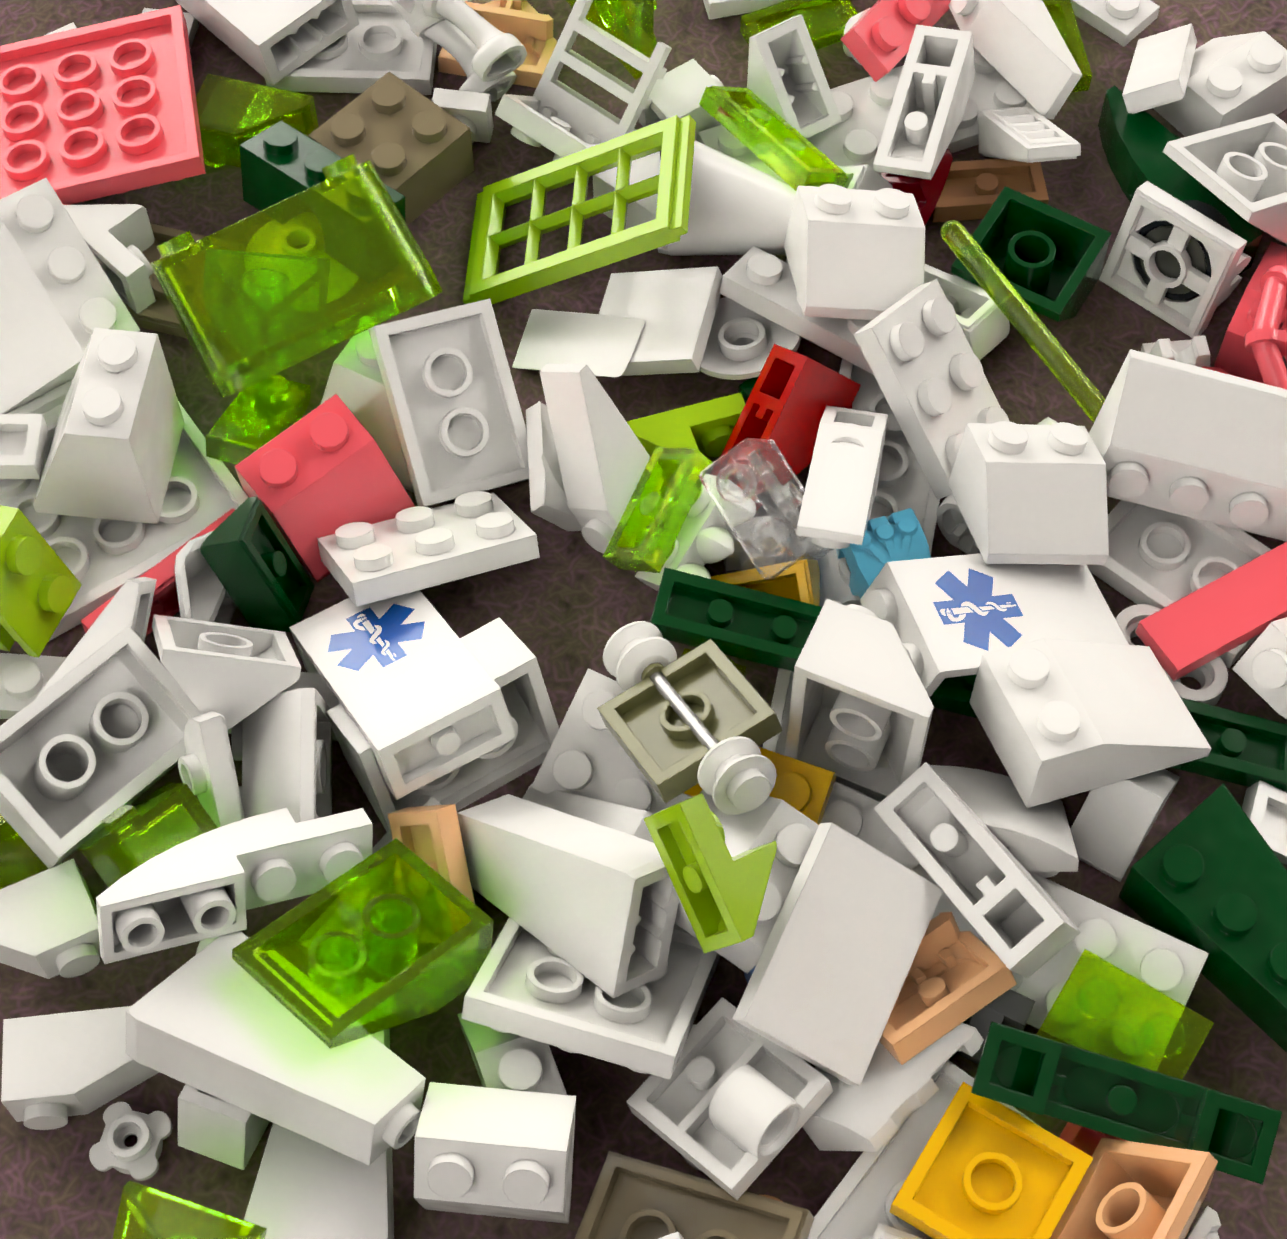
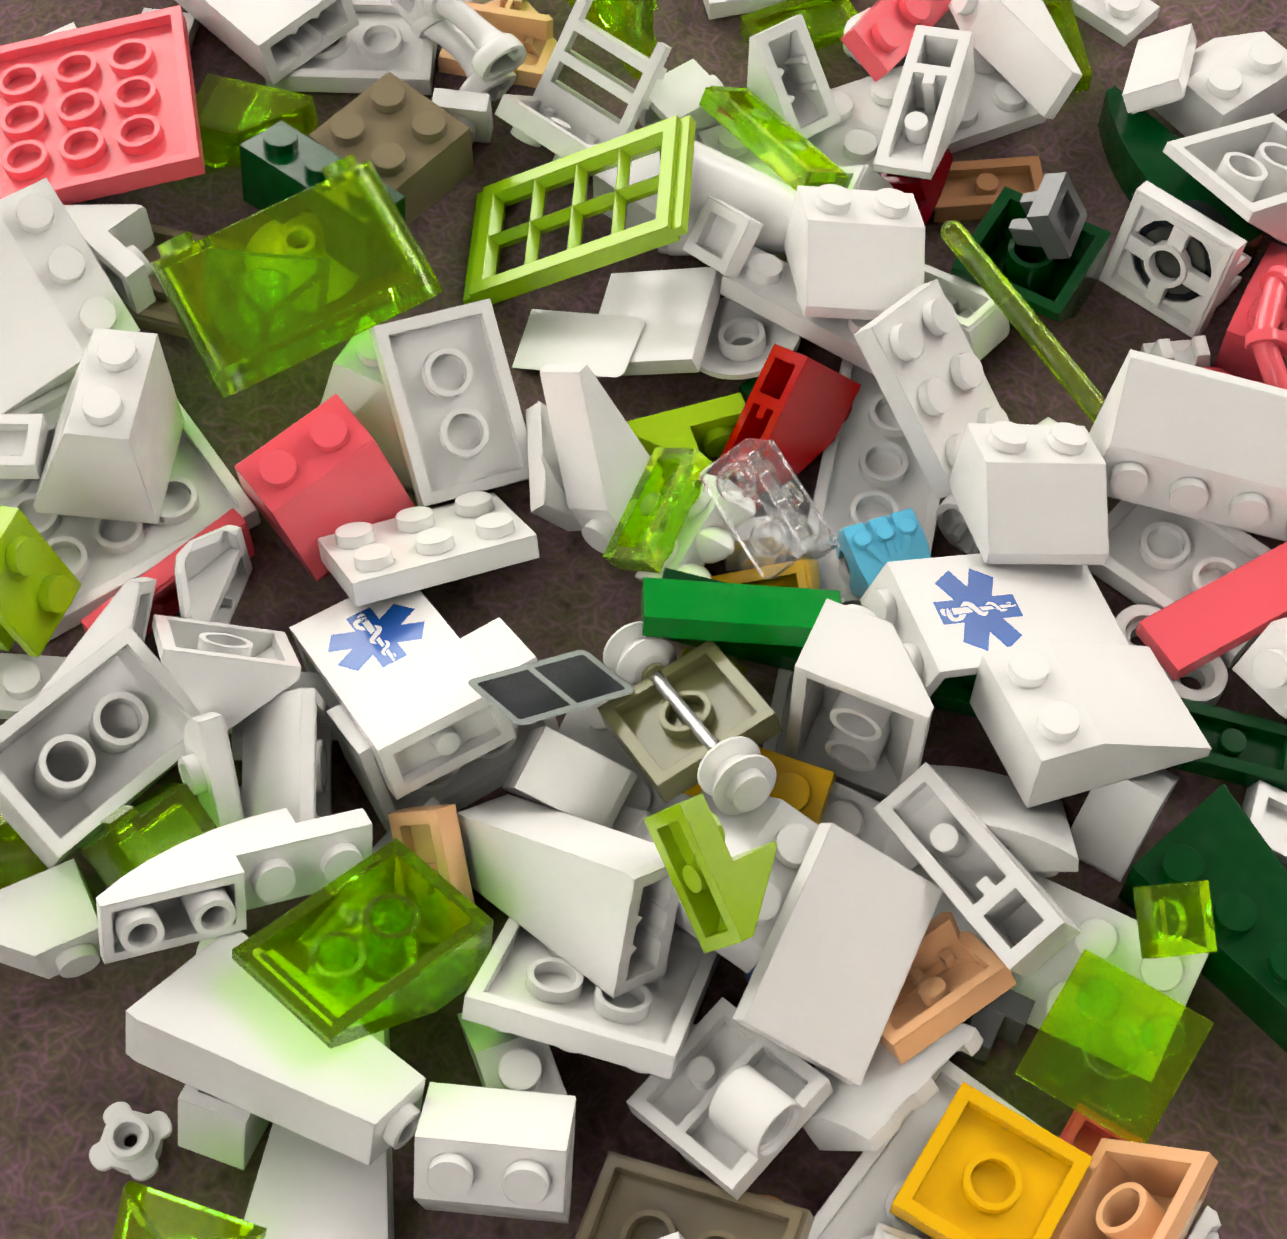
(66, 1065): white slope -> none
(257, 418): clear neon green plate -> none
(258, 568): dark green slope -> none
(550, 687): none -> black sticker
(569, 777): none -> white slope
(722, 237): none -> white plate
(730, 611): none -> green tile
(842, 477): white slope -> none
(1023, 136): white slope -> none
(1052, 218): none -> dark grey tile
(1125, 1100): dark green slope -> none
(1175, 919): none -> clear neon green plate

